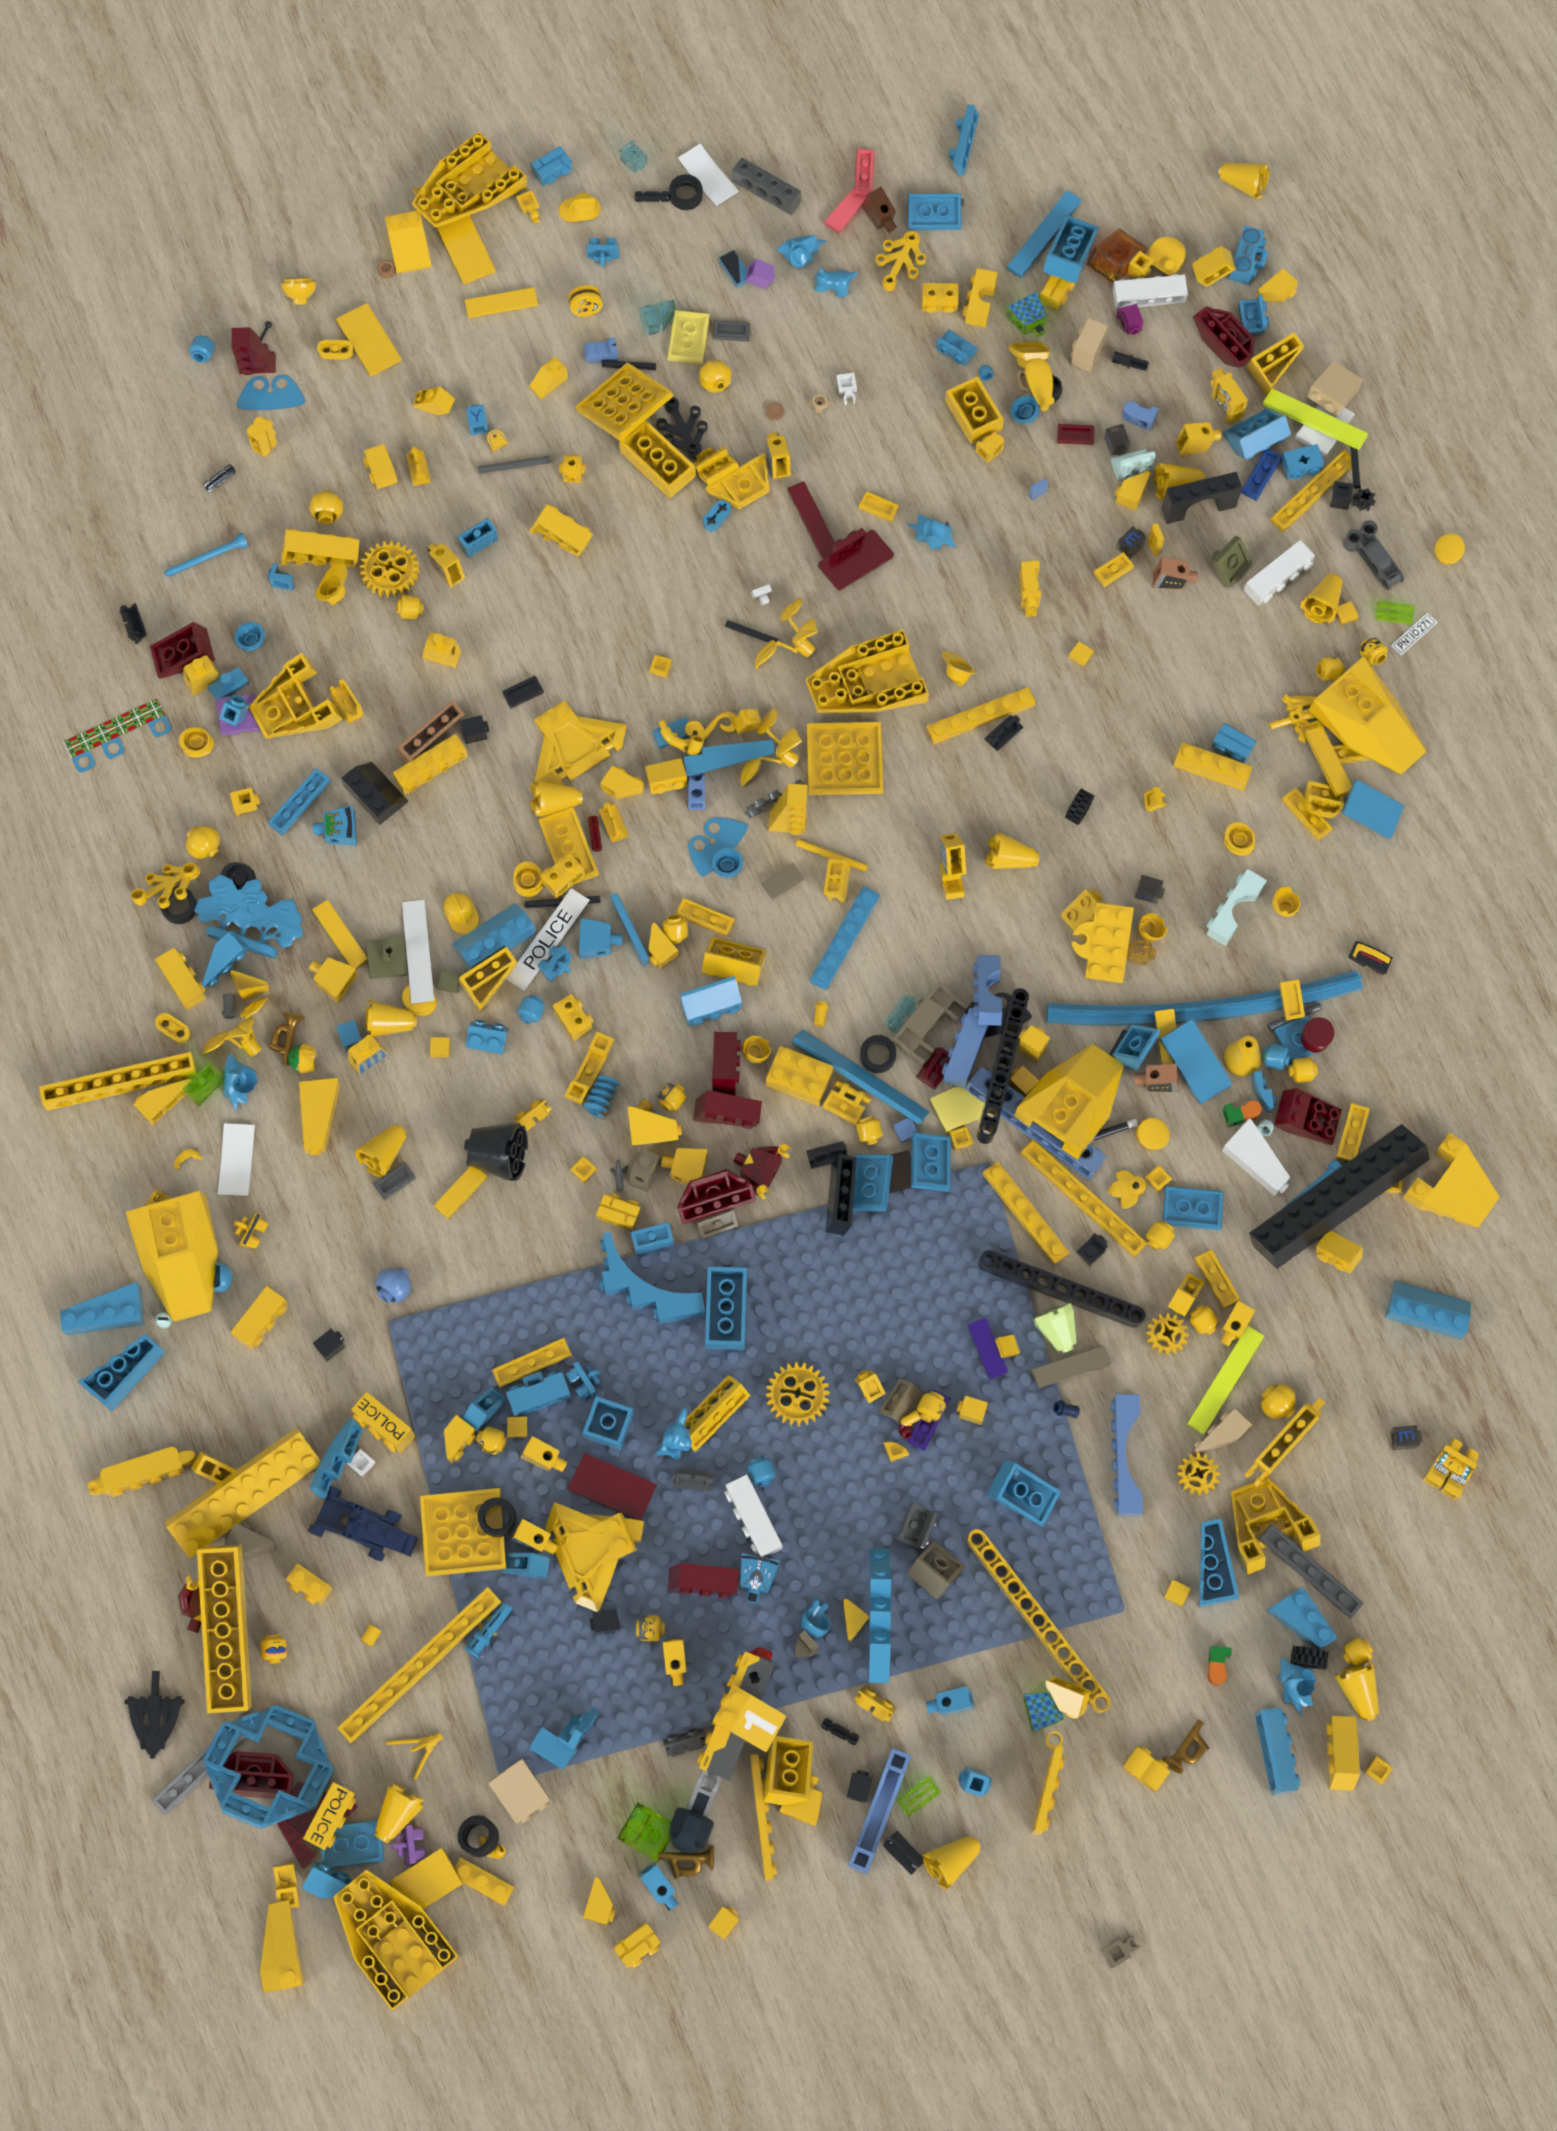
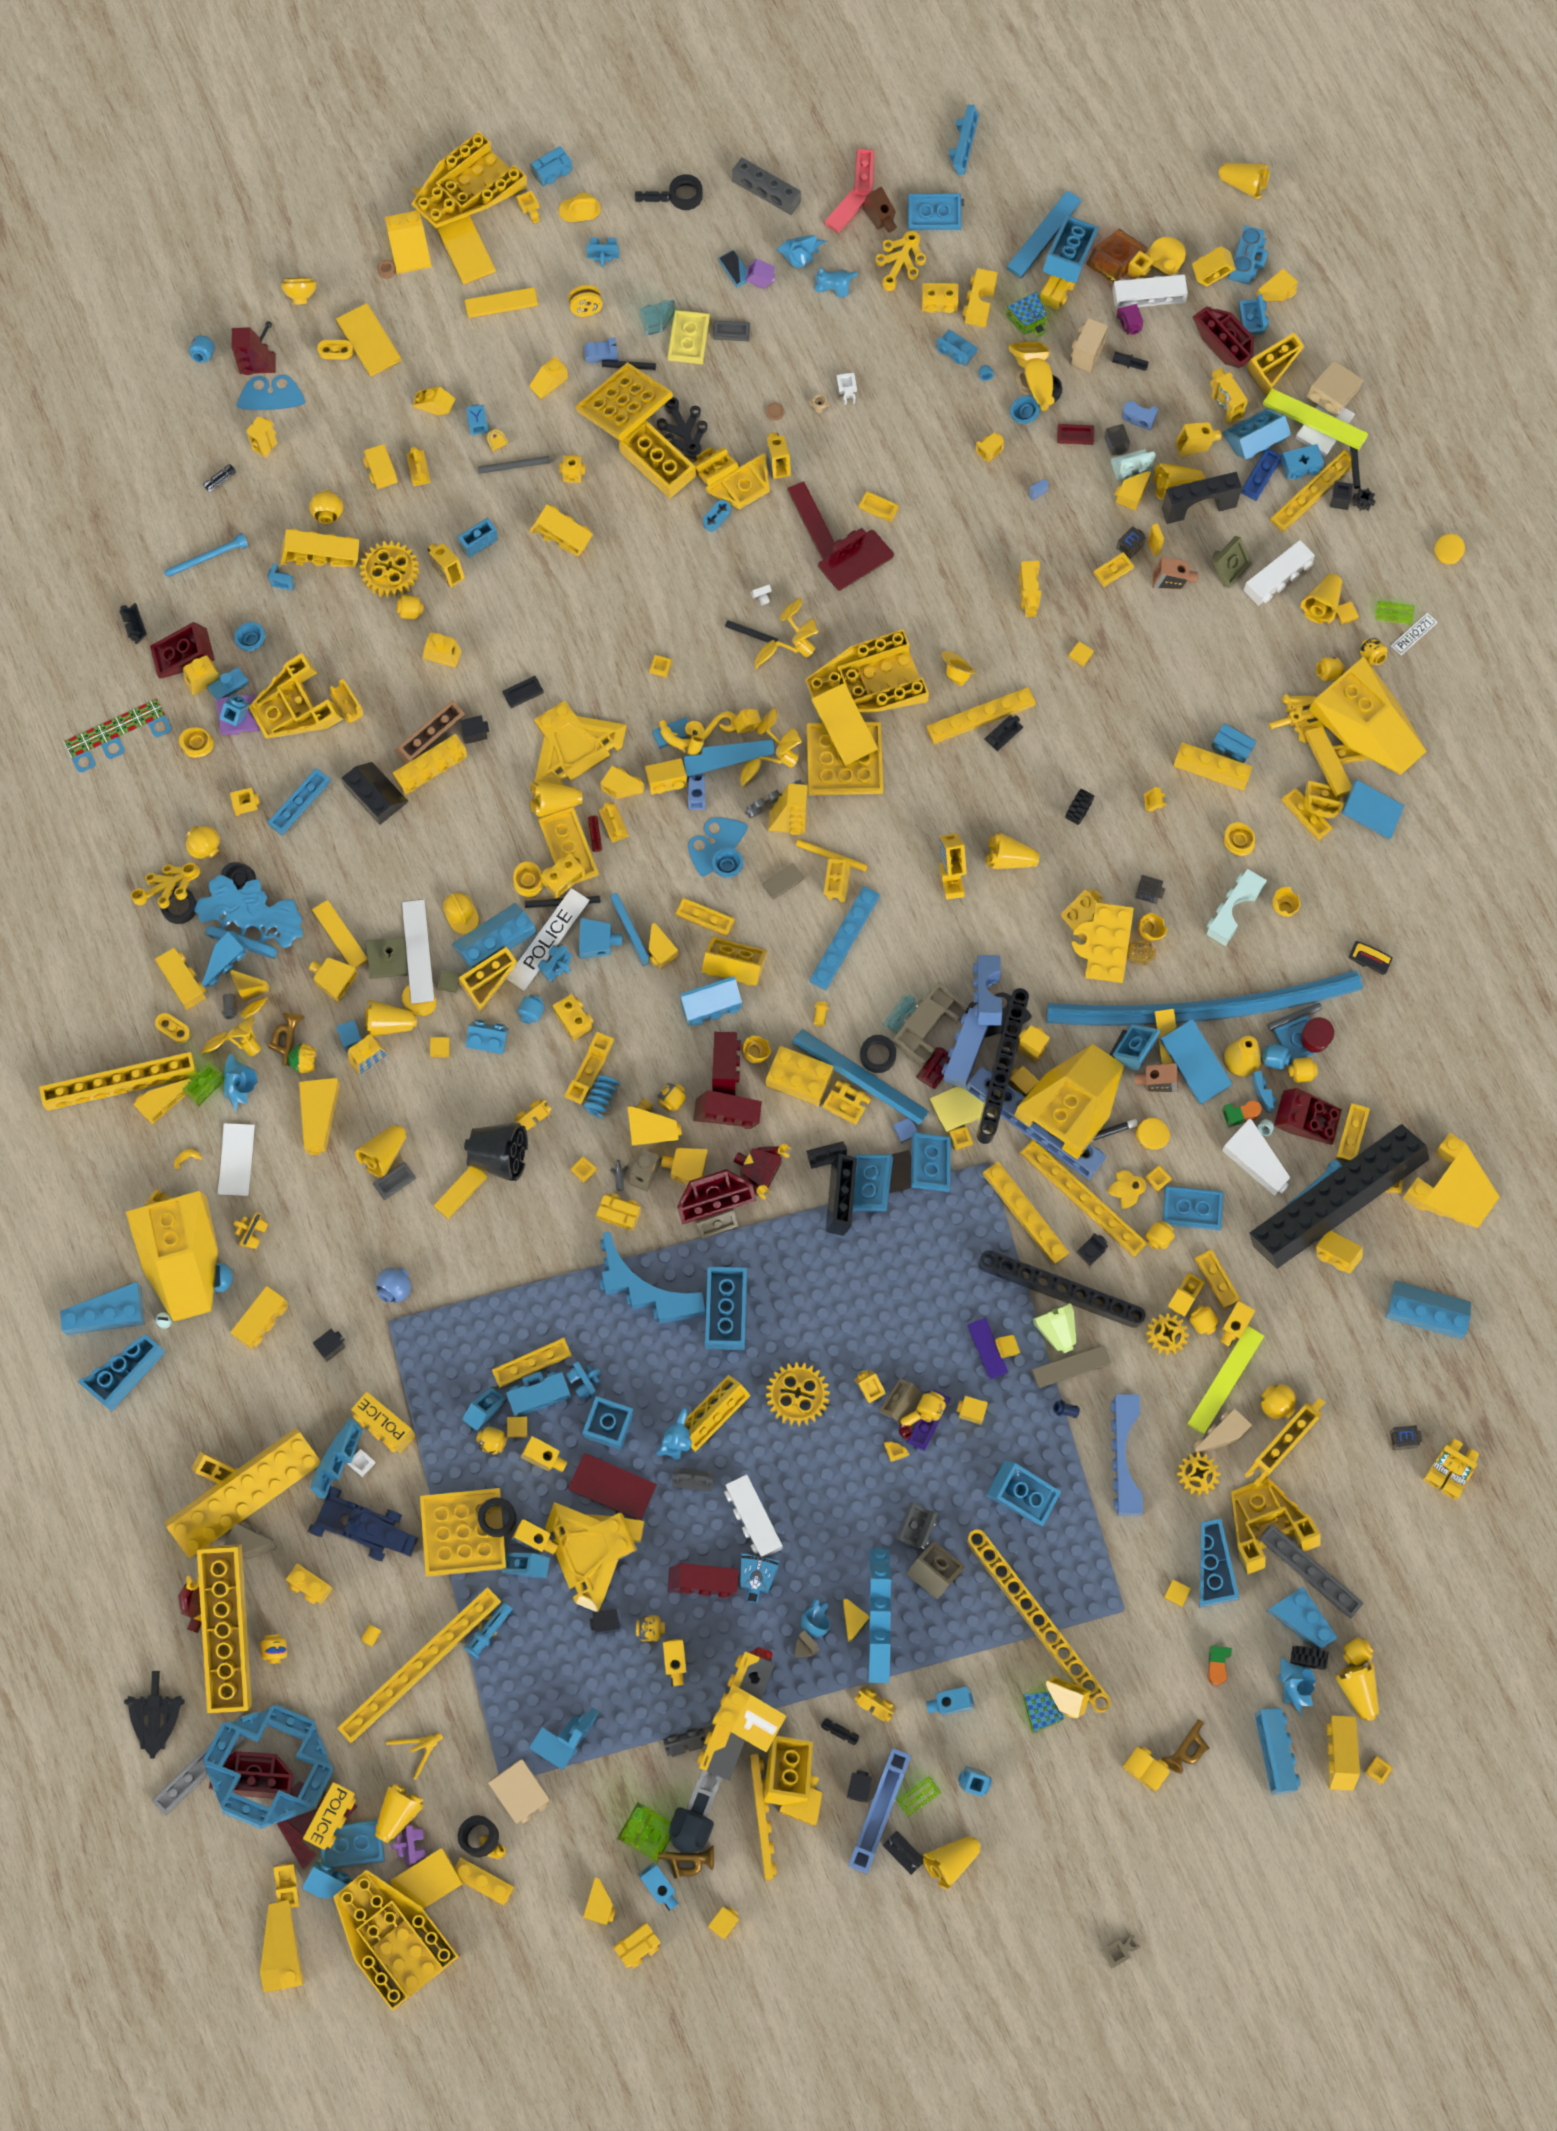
(141, 1470): yellow hinge -> none
(332, 585): yellow piece -> none
(338, 826): dark azure torso -> none
(457, 1436): yellow slope -> none
(633, 156): clear light blue brick -> none
(652, 1238): dark azure panel -> none
(675, 928): yellow head -> none
(713, 180): white sticker -> none
(715, 376): yellow plant -> none
(761, 1471): dark azure head -> none
(844, 724): none -> yellow tile
(869, 1130): yellow head -> none
(933, 532): dark azure hair -> none
(974, 410): yellow brick -> none
(1051, 1784): yellow hinge -> none
(1291, 999): yellow tile -> none
(1374, 554): dark grey piece -> none

